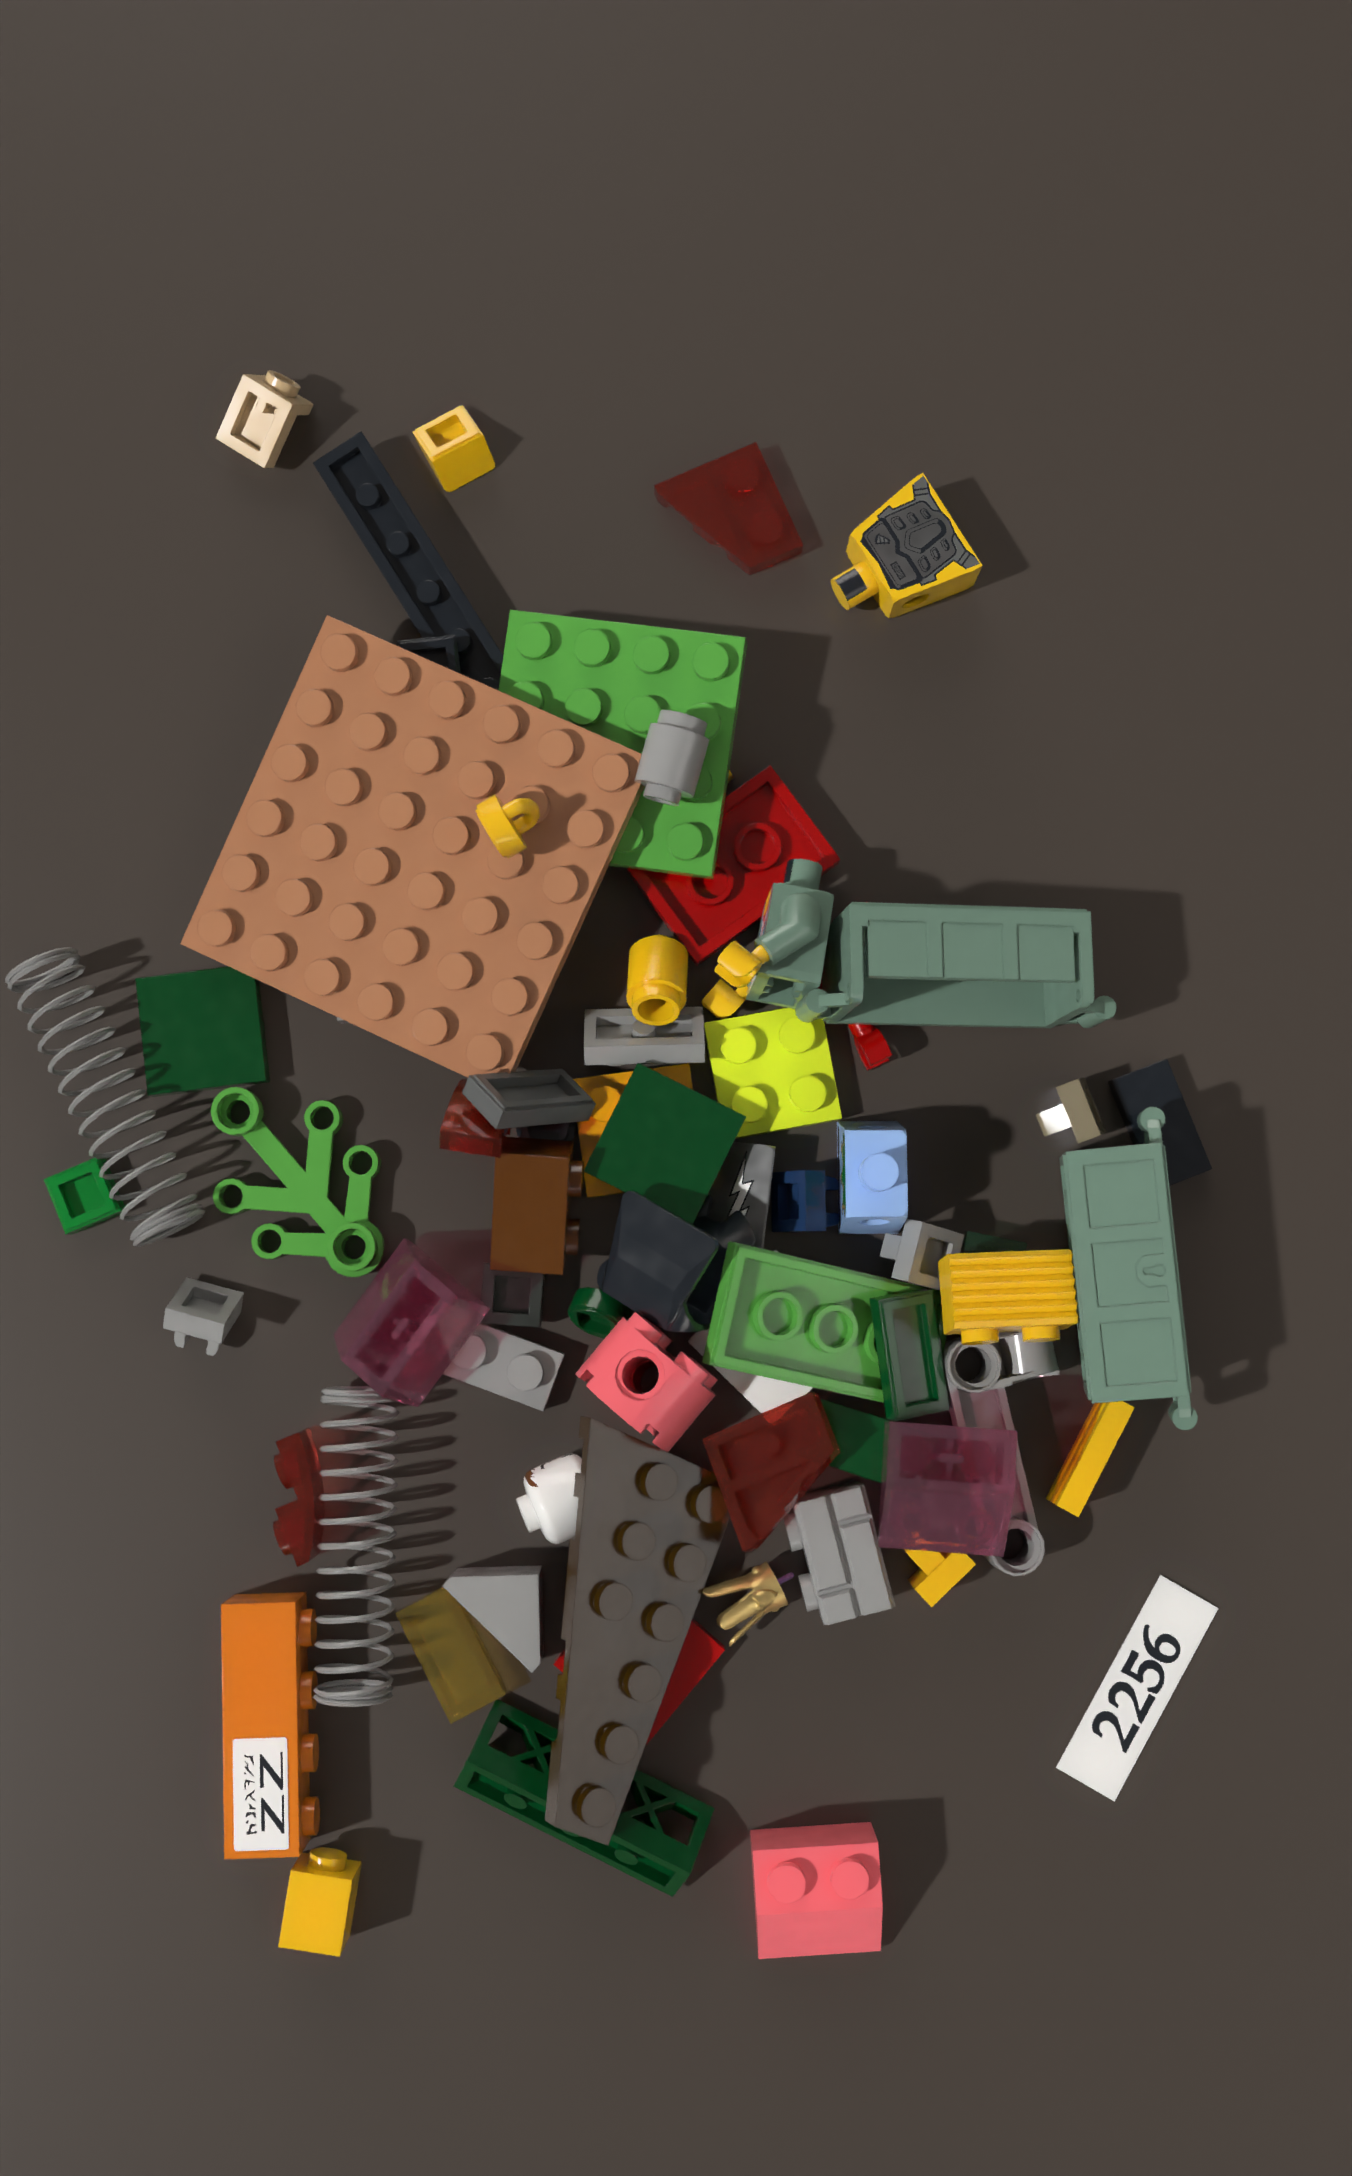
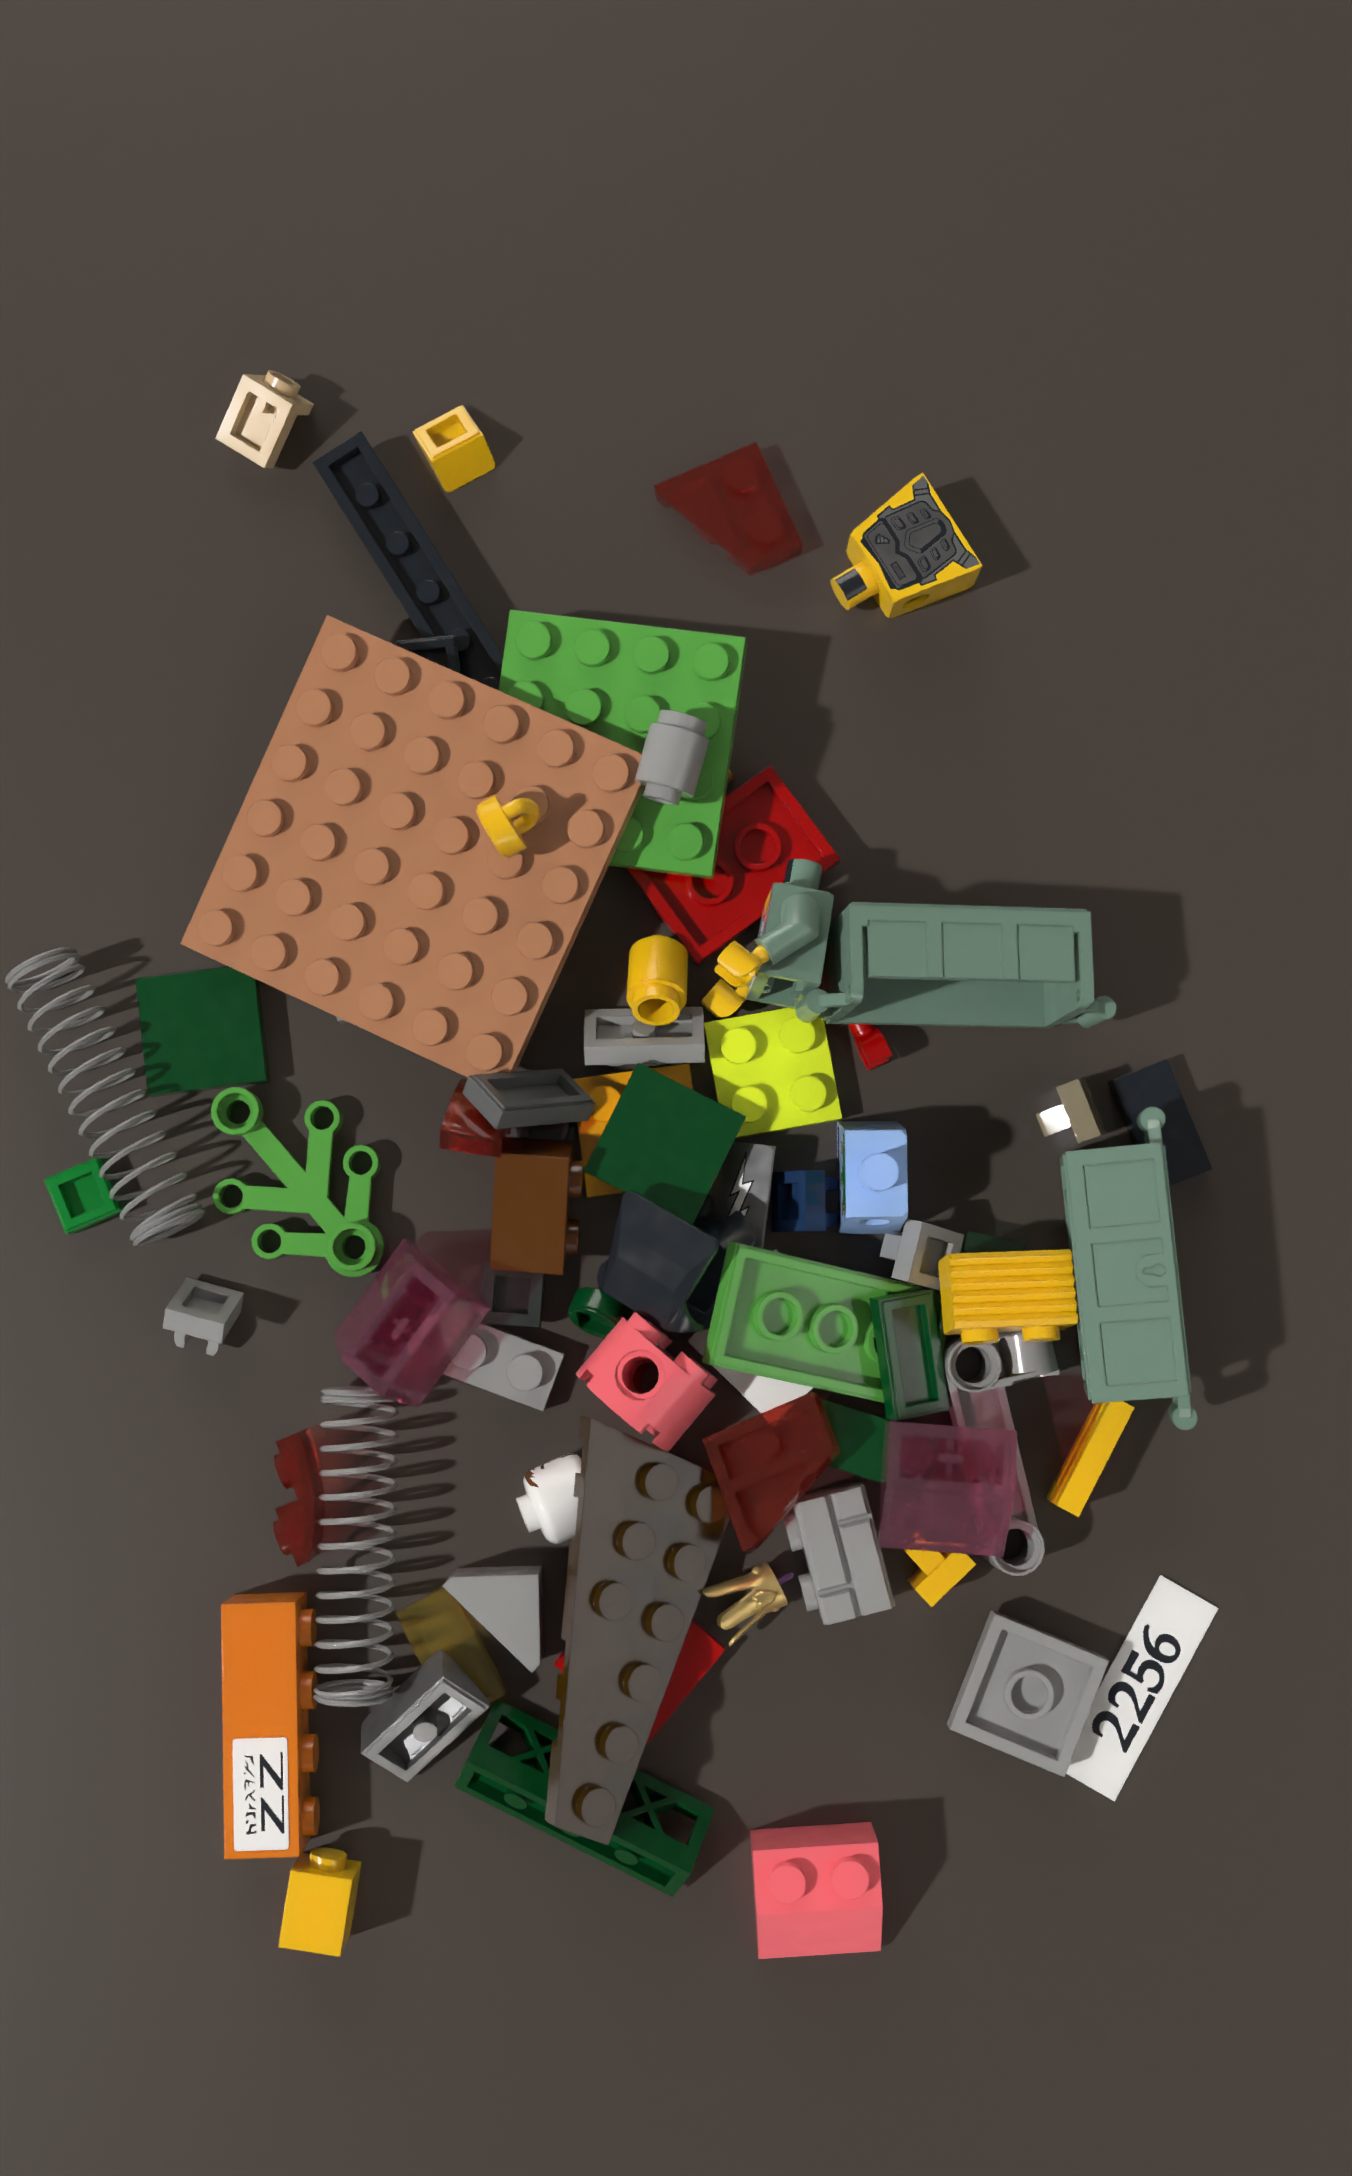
(422, 1717): none -> flat silver slope
(1027, 1693): none -> light grey plate

